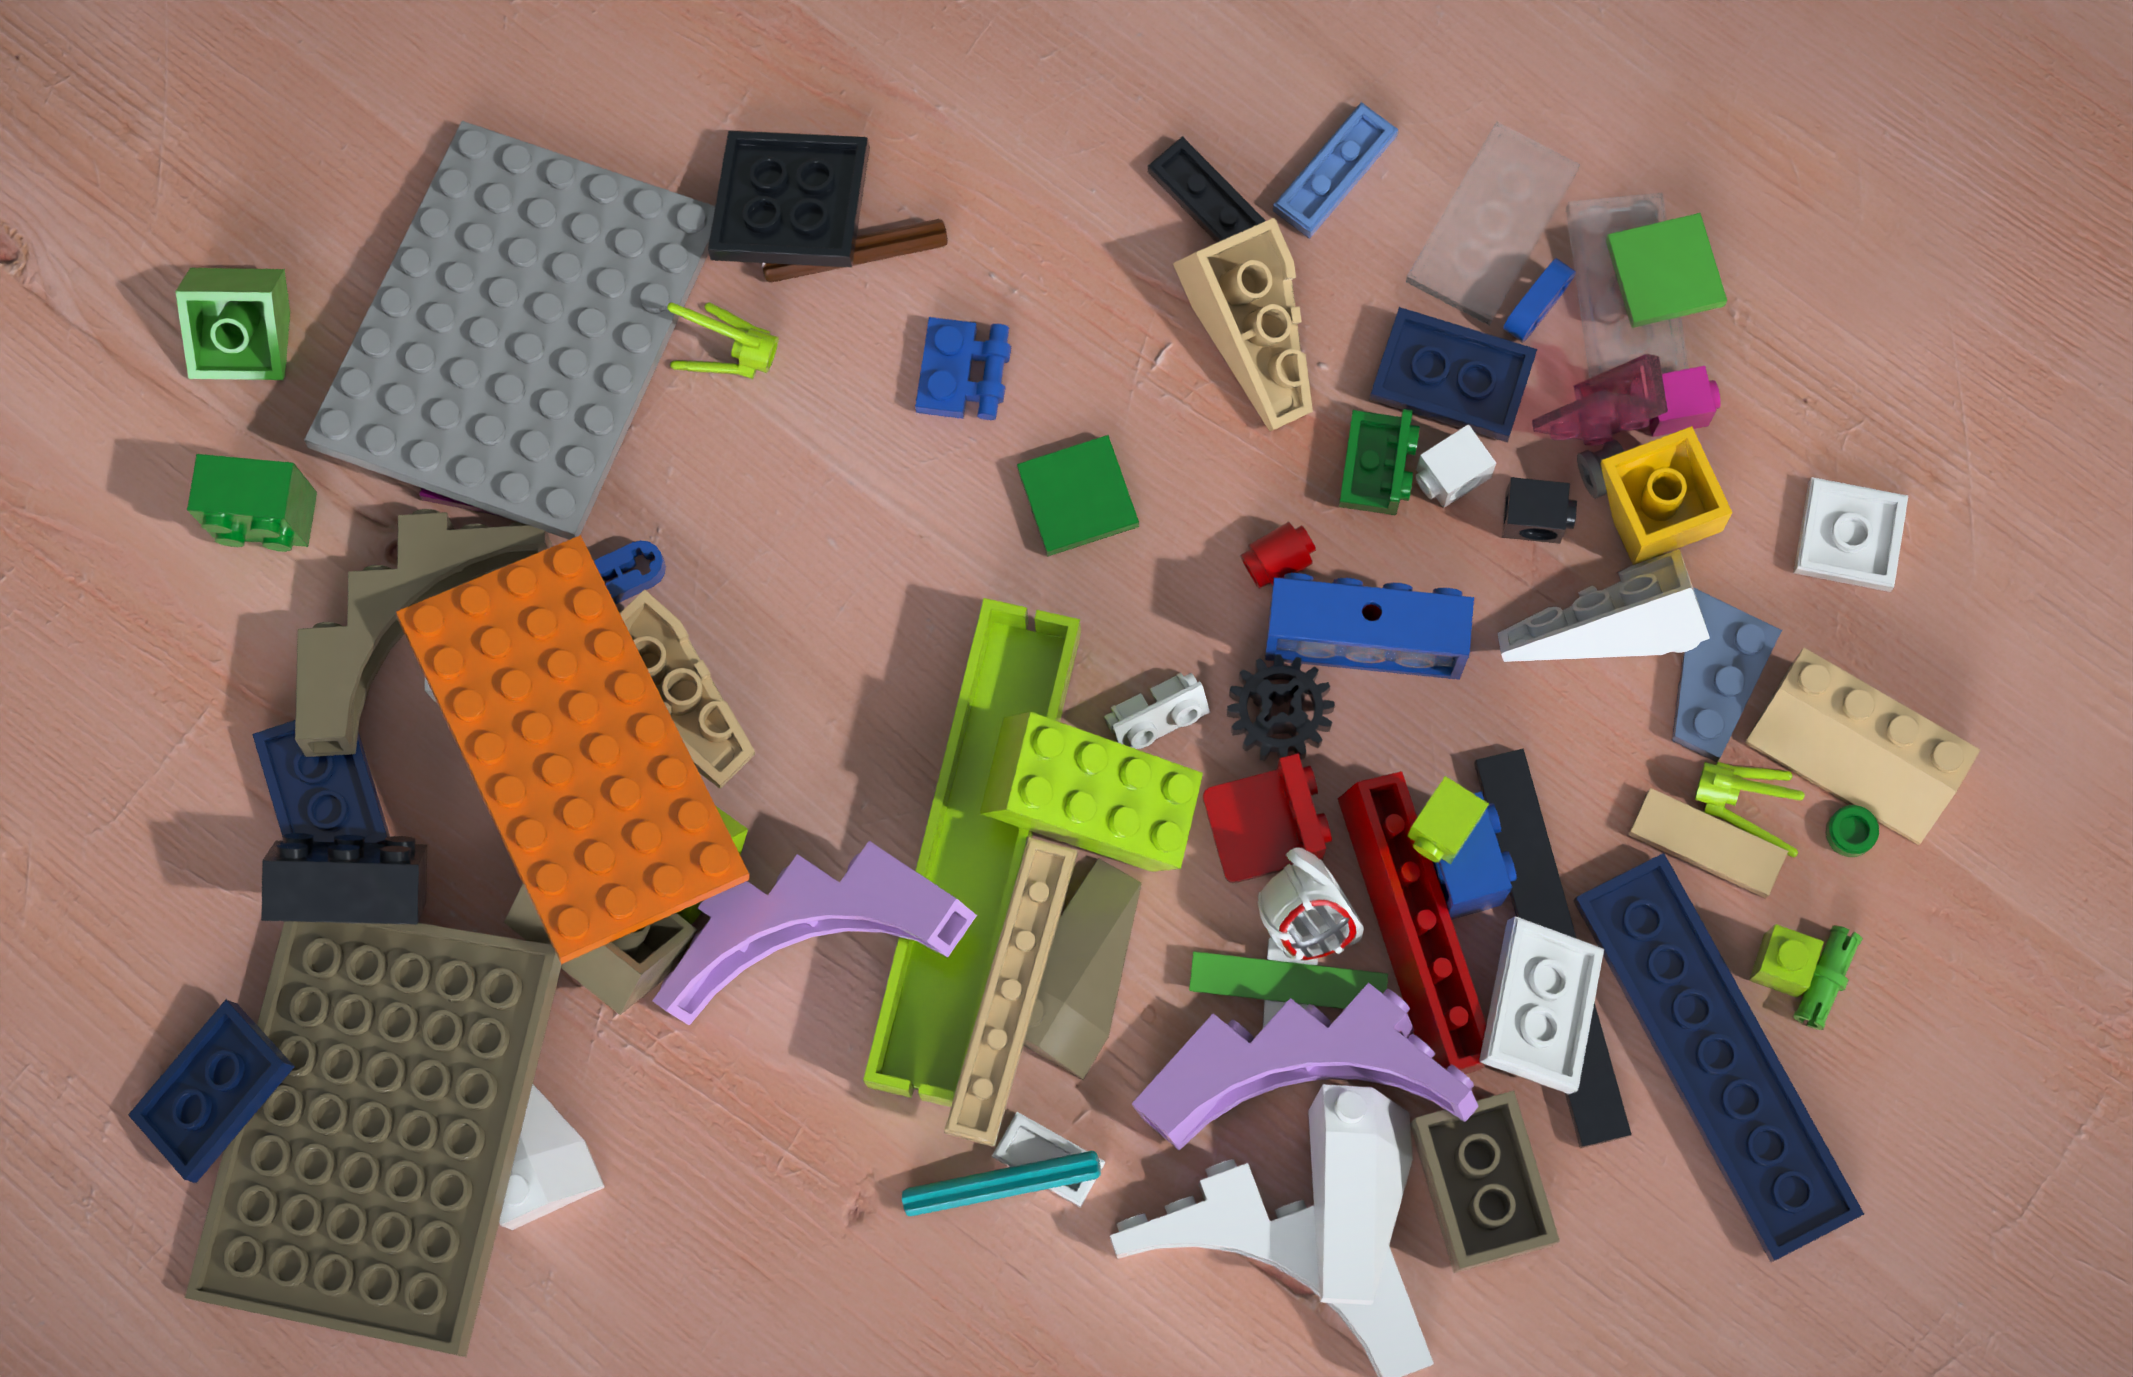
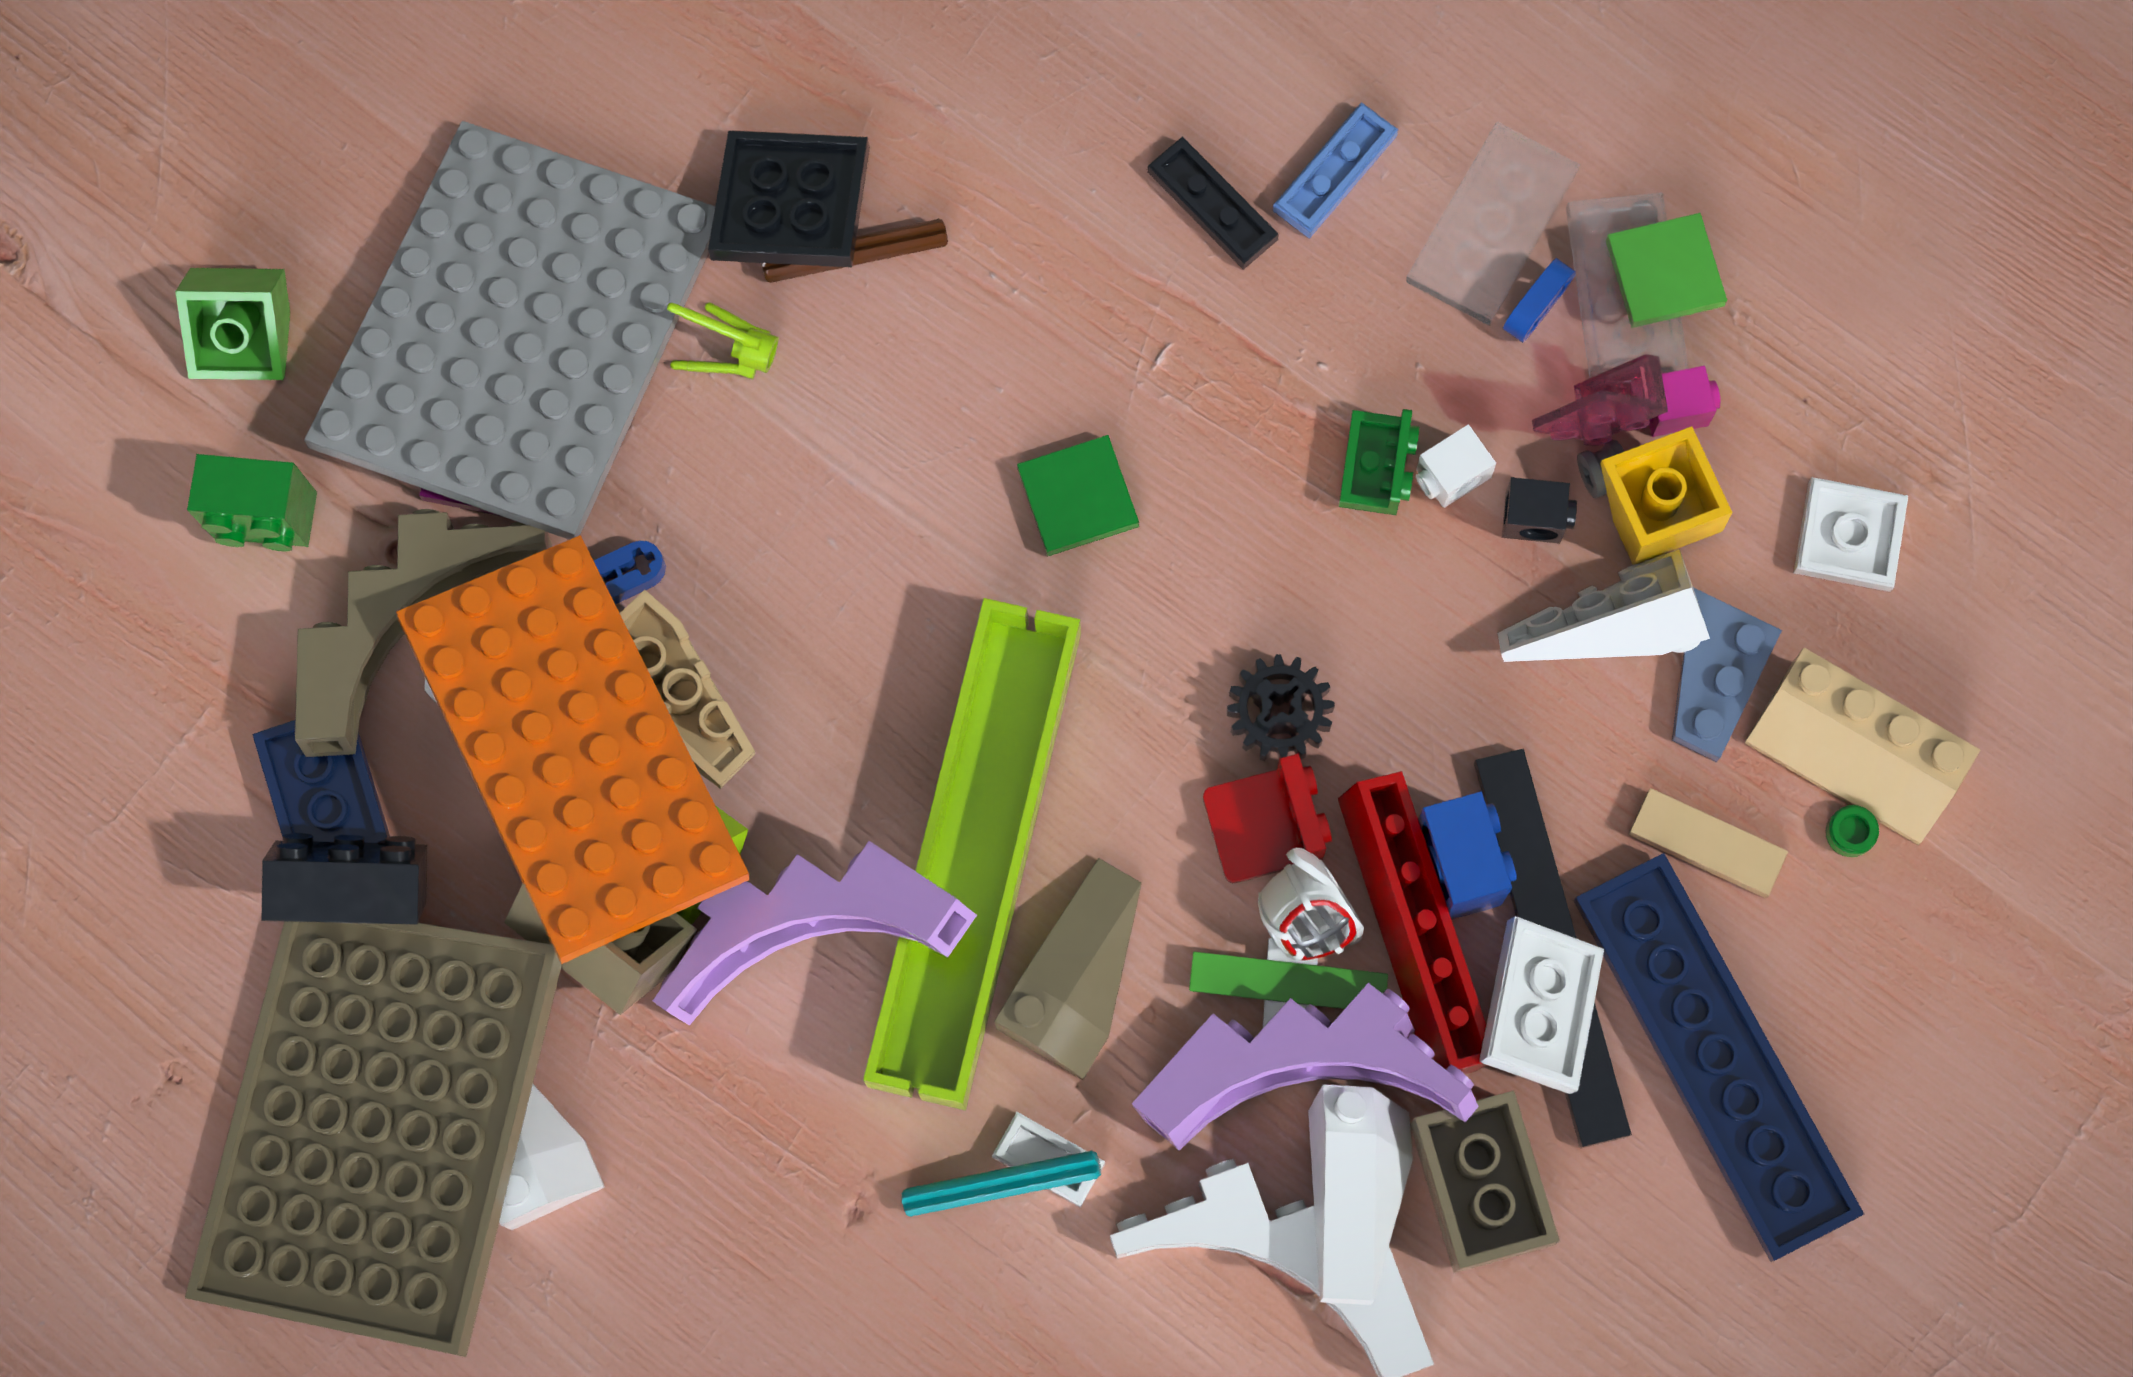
(211, 1091): dark blue plate -> none
(948, 364): blue plate -> none
(1011, 992): tan tile -> none
(1091, 792): lime brick -> none
(1177, 705): white hinge -> none
(1250, 312): tan wedge -> none
(1278, 554): red brick -> none
(1369, 626): blue brick -> none
(1446, 821): lime brick -> none
(1453, 374): dark blue plate -> none
(1722, 784): lime plant -> none
(1786, 961): lime brick -> none
(1828, 977): bright green pin -> none

